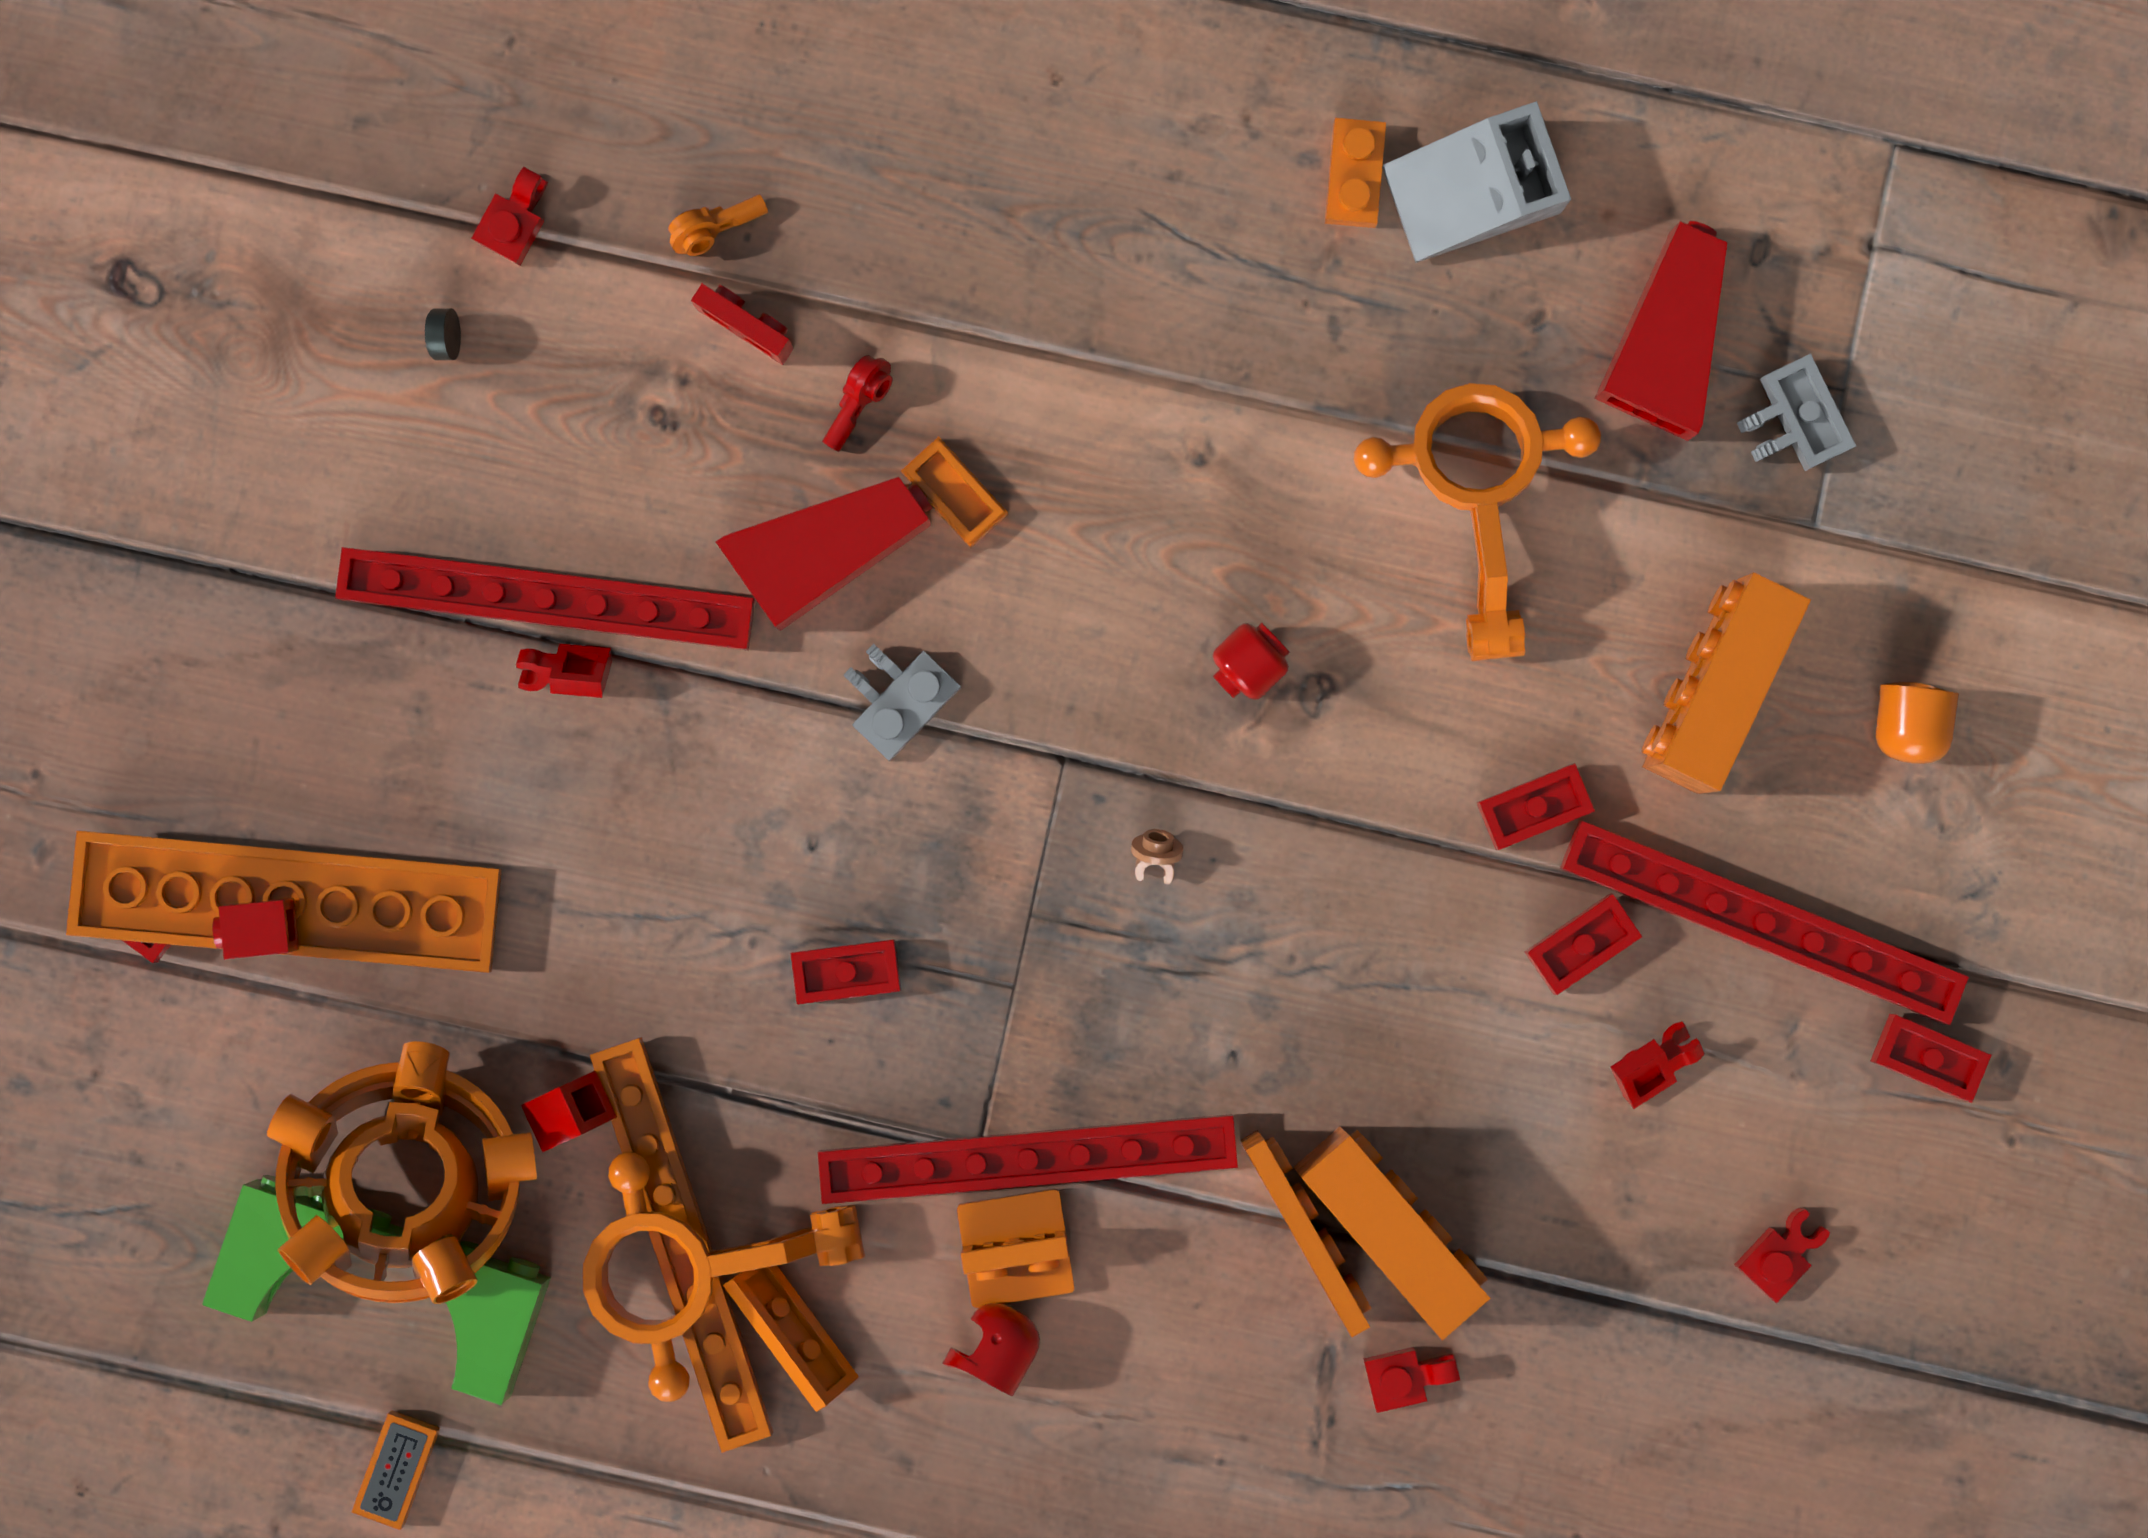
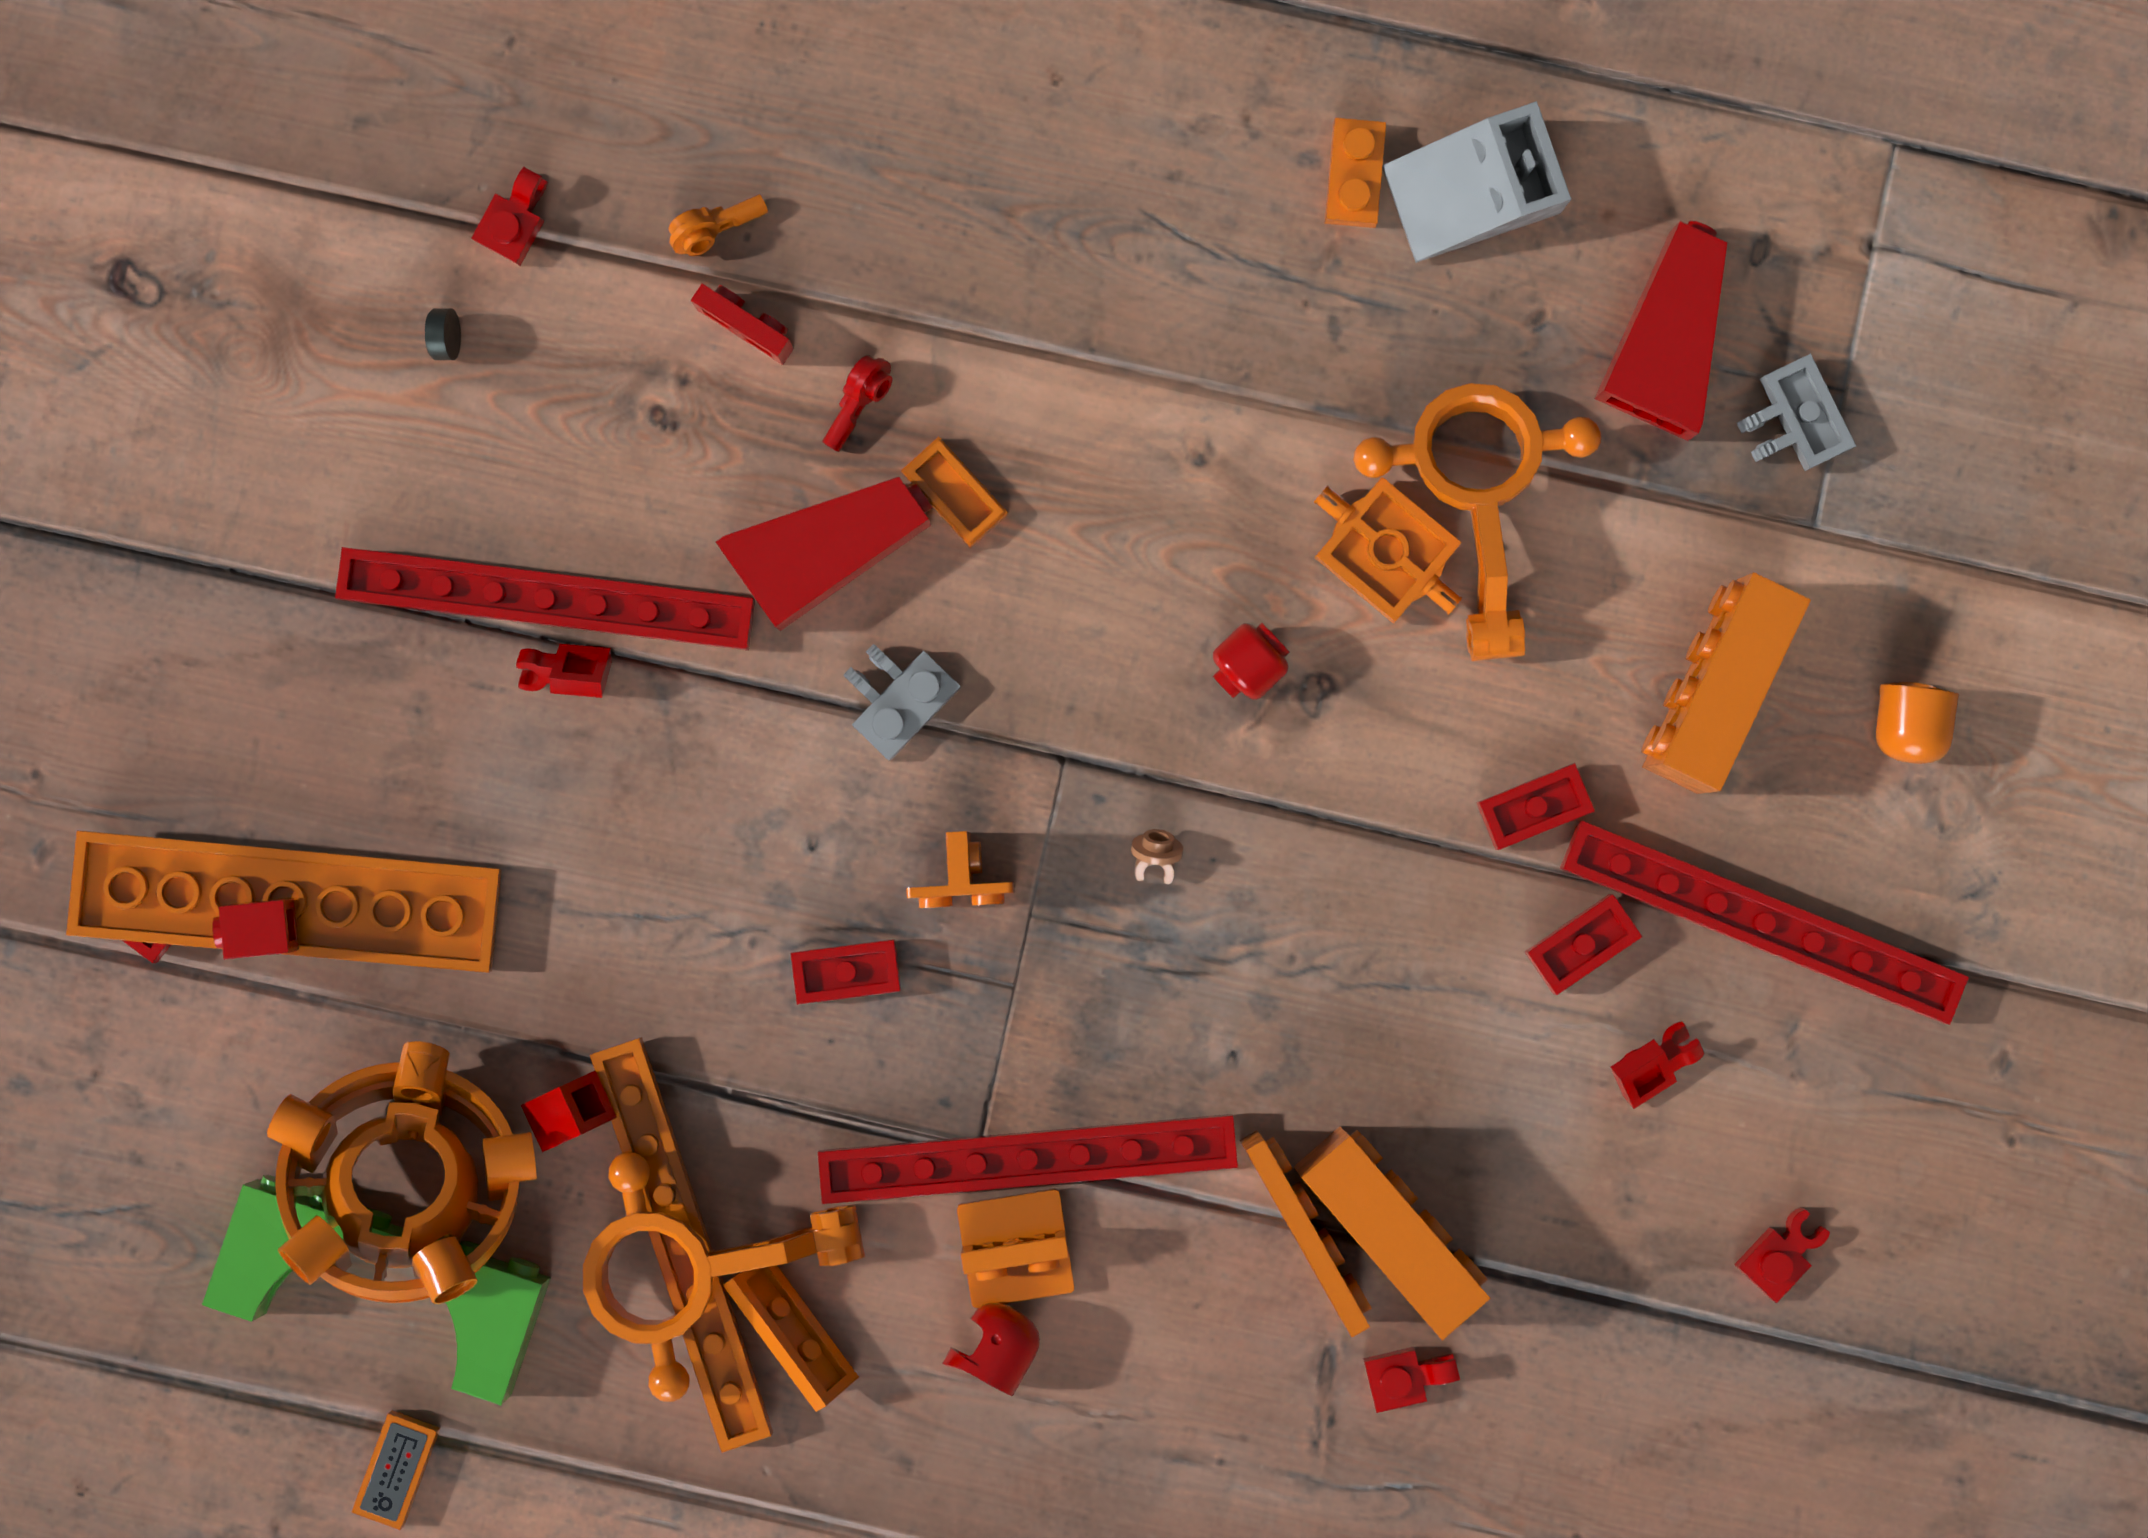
(963, 861): none -> orange bracket
(1387, 550): none -> orange plate
(1930, 1058): red plate -> none

